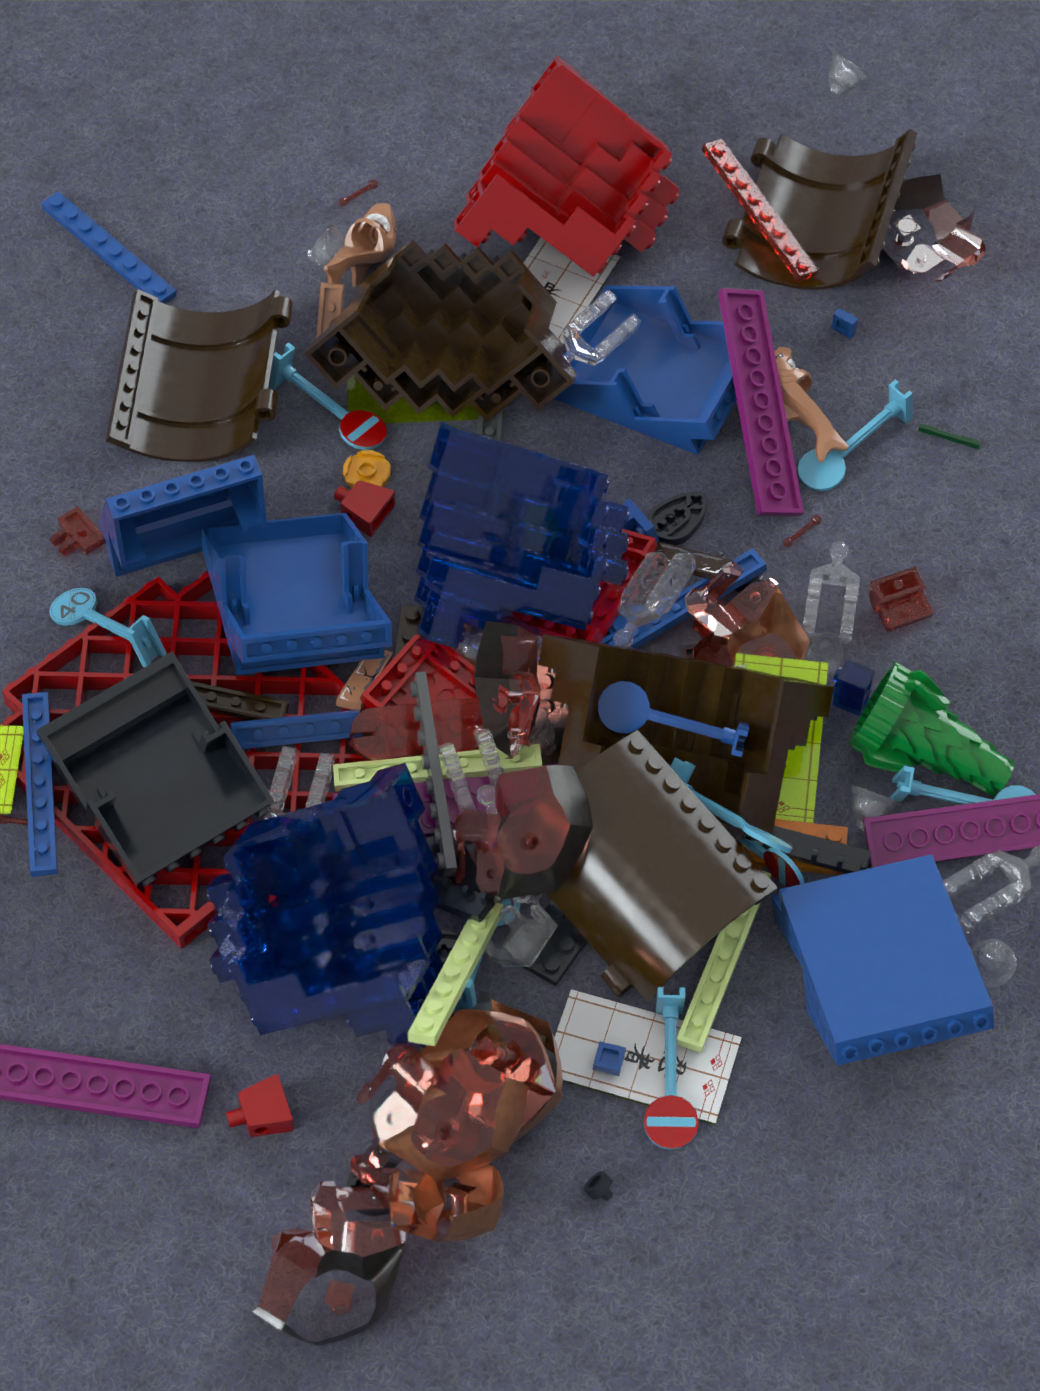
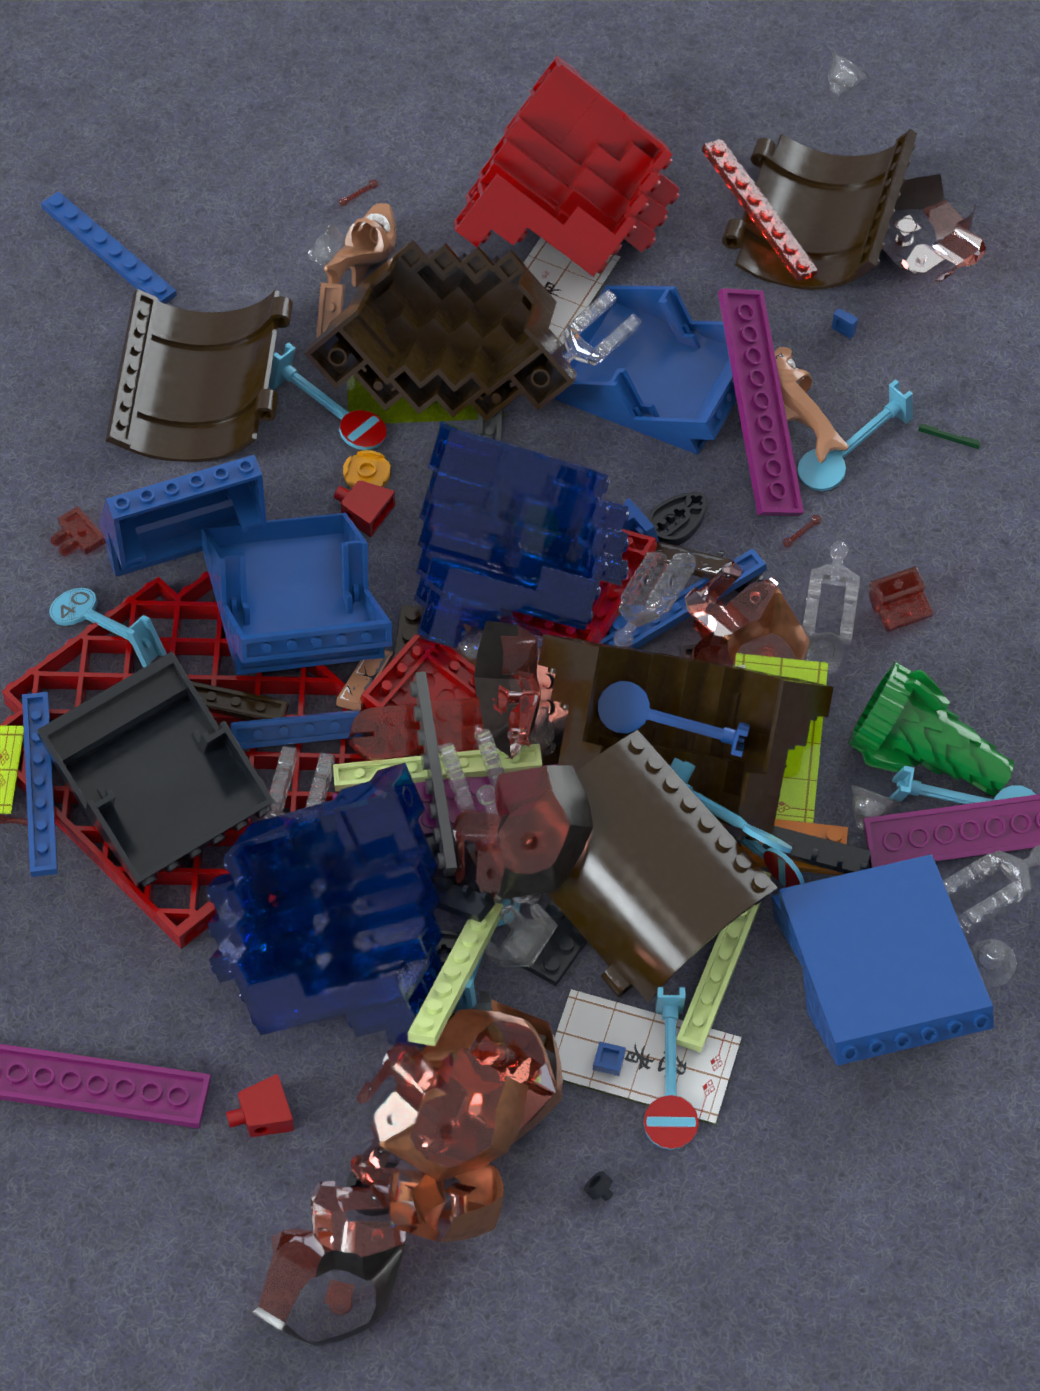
(852, 687): clear blue brick -> none

